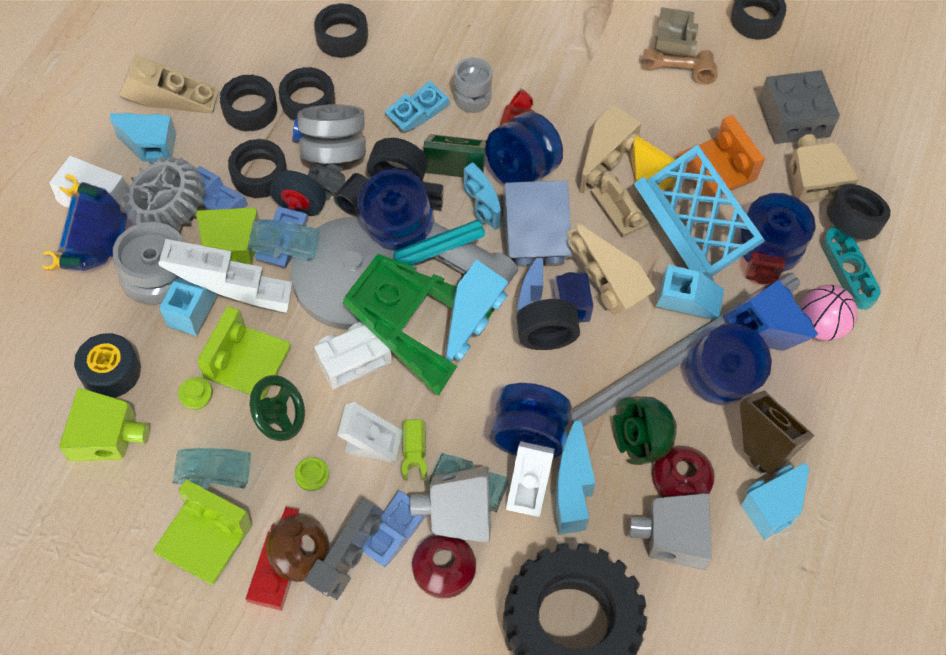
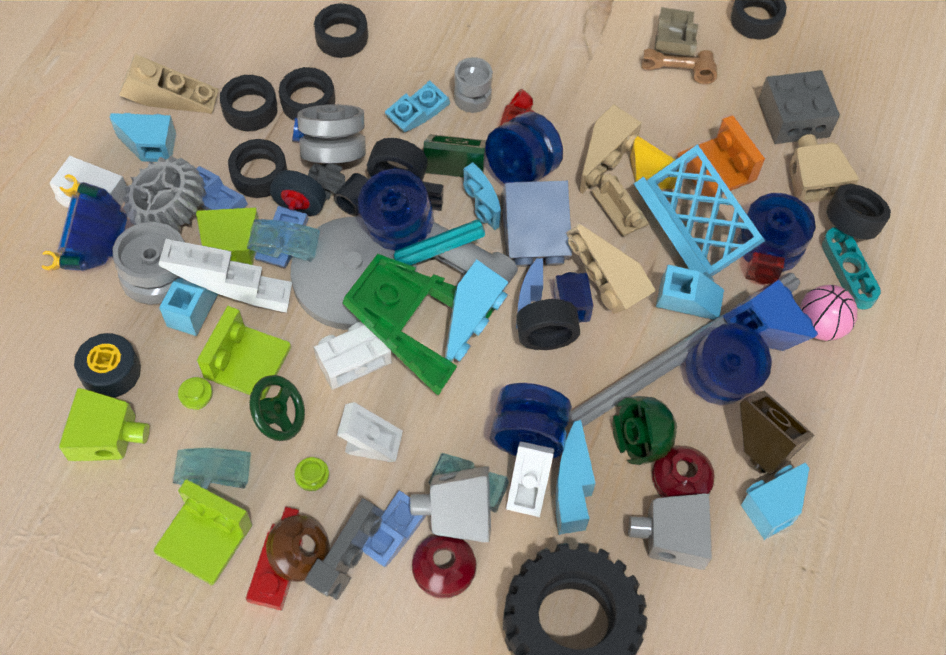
(414, 447): lime bar -> none

